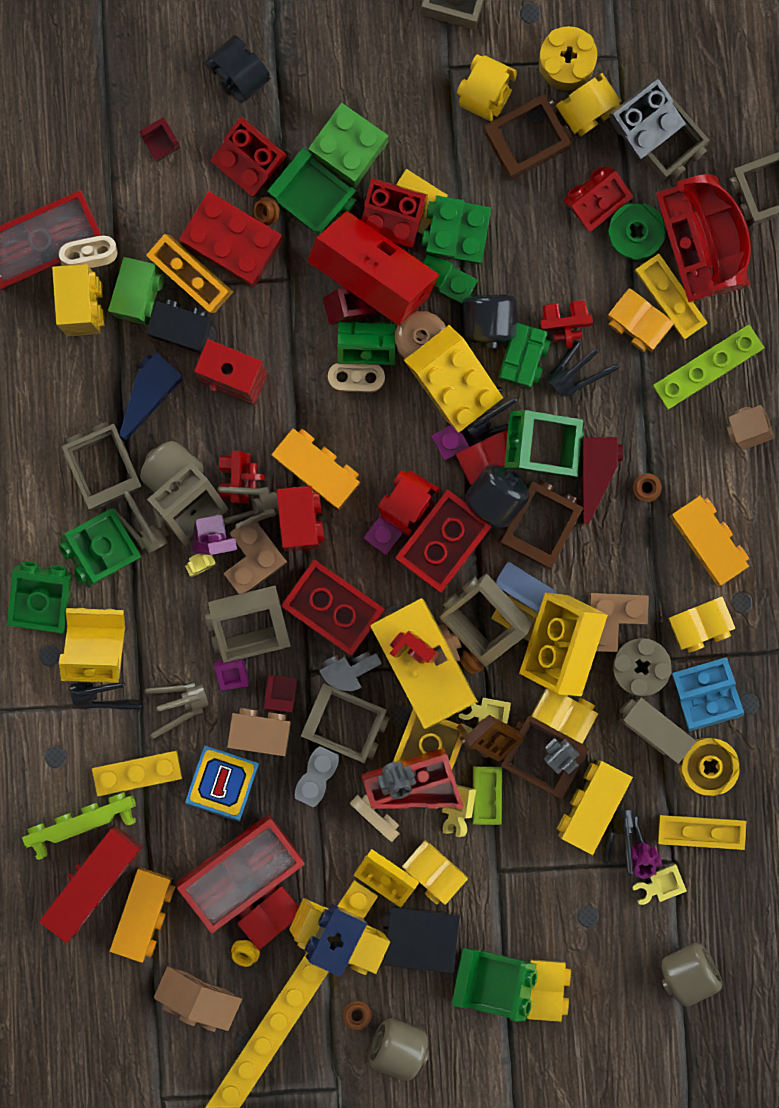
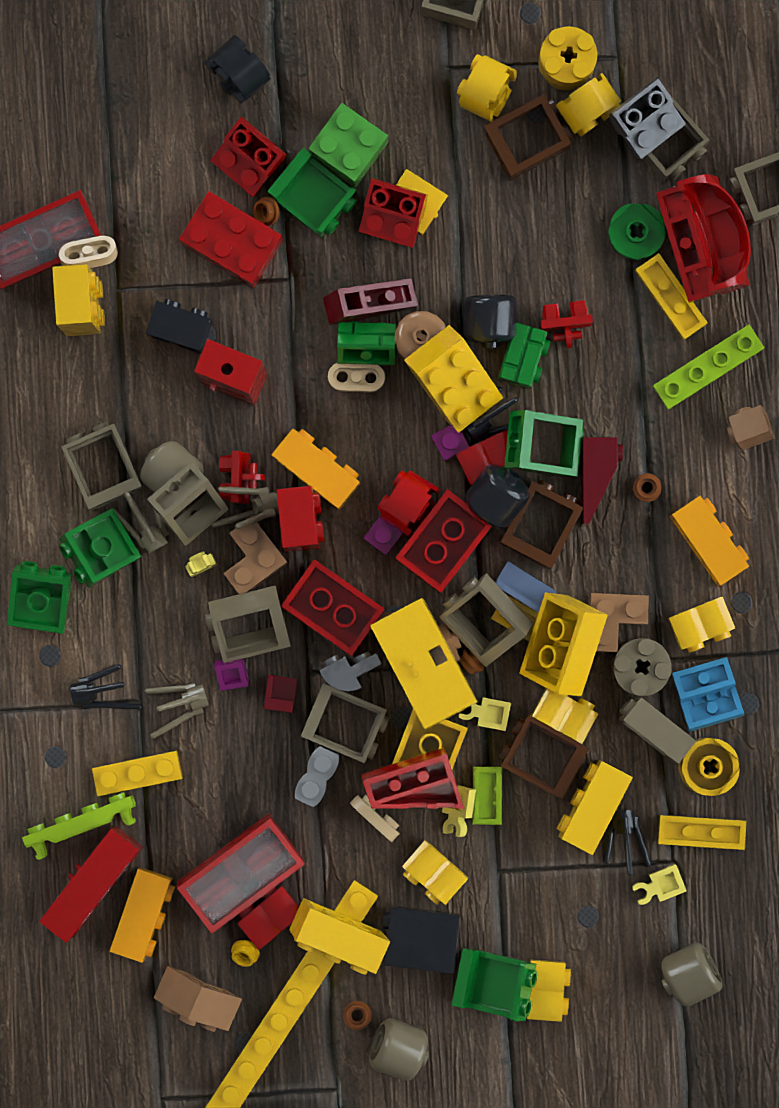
(93, 645): yellow panel -> none
(136, 291): bright green brick -> none
(150, 389): dark blue slope -> none
(159, 139): dark red panel -> none
(189, 273): light orange brick -> none
(210, 536): slope -> none
(221, 783): slope -> none
(259, 733): medium nougat brick -> none
(337, 955): dark blue brick -> none
(372, 267): red brick -> none
(386, 878): yellow bracket -> none
(396, 780): dark grey gear -> none
(418, 648): red bracket -> none
(451, 281): green slope -> none
(456, 230): green plate -> none
(490, 738): reddish brown bracket -> none
(561, 756): dark grey gear -> none
(563, 380): black plant -> none
(598, 197): red bracket -> none
(639, 320): light orange brick -> none
(644, 860): magenta gear -> none

